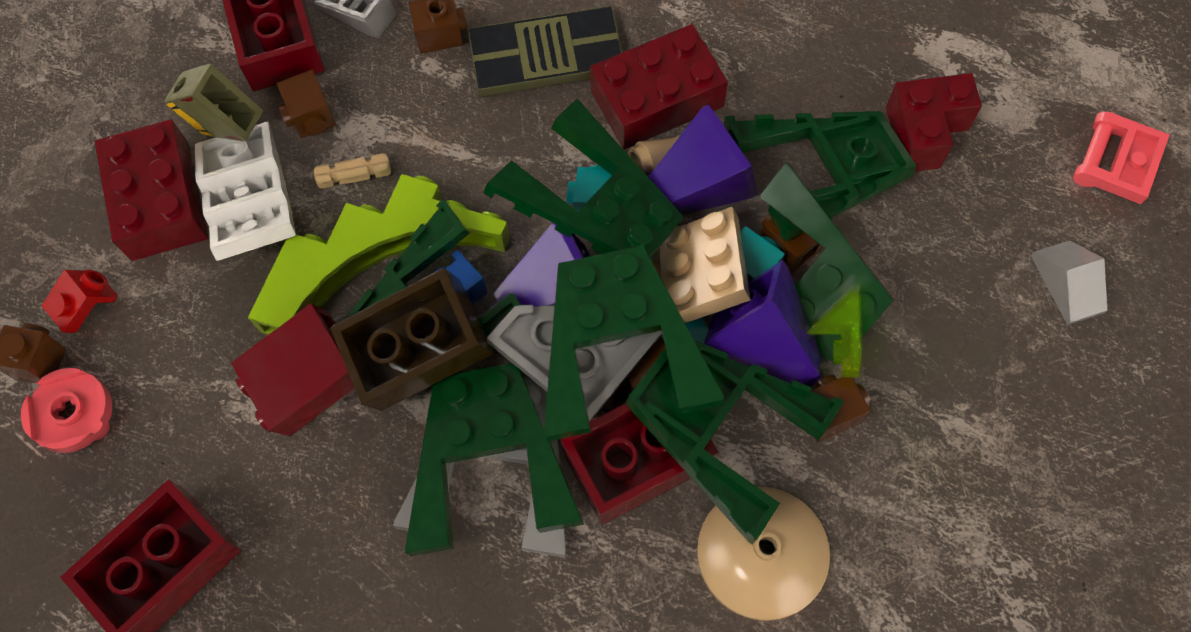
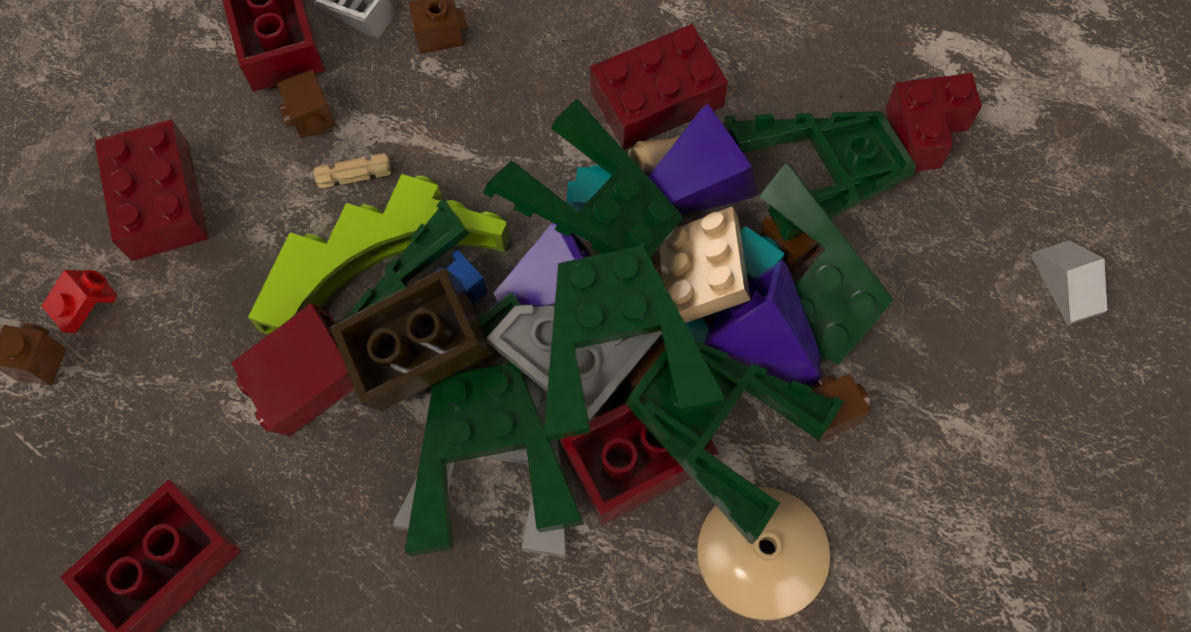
(83, 427): coral plate -> none
(213, 104): olive torso -> none
(243, 192): white slope -> none
(542, 50): black tile -> none
(844, 318): clear neon green slope -> none
(1133, 163): coral plate -> none

